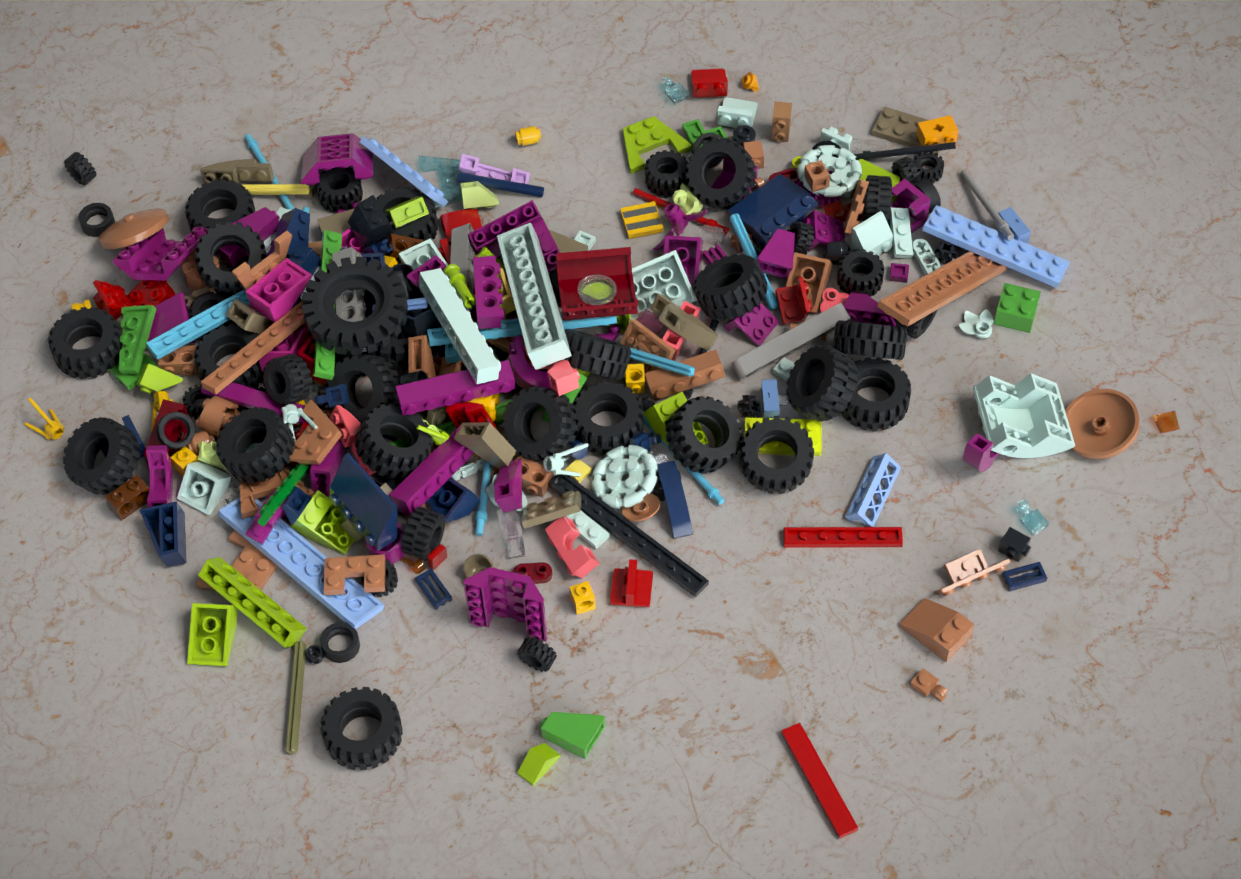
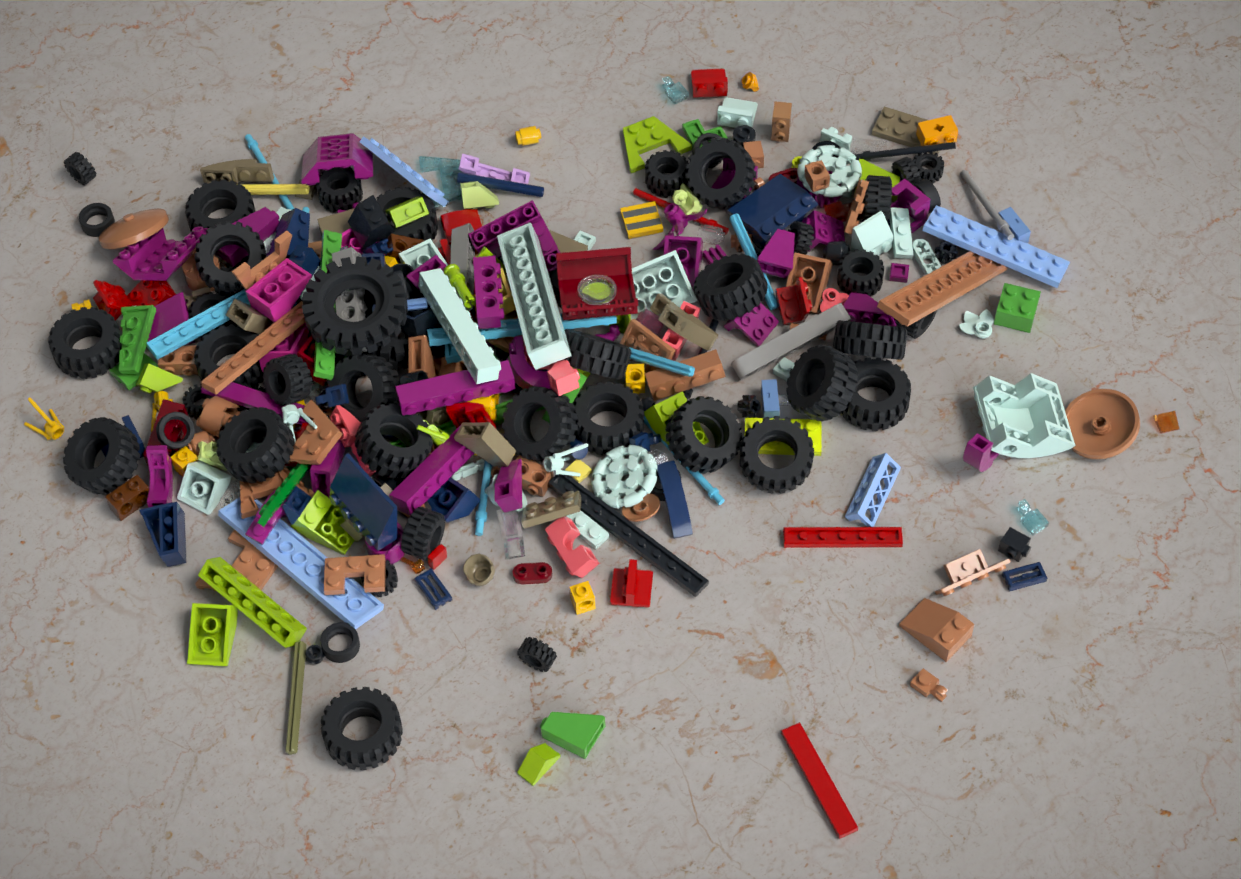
(506, 596): magenta slope -> none

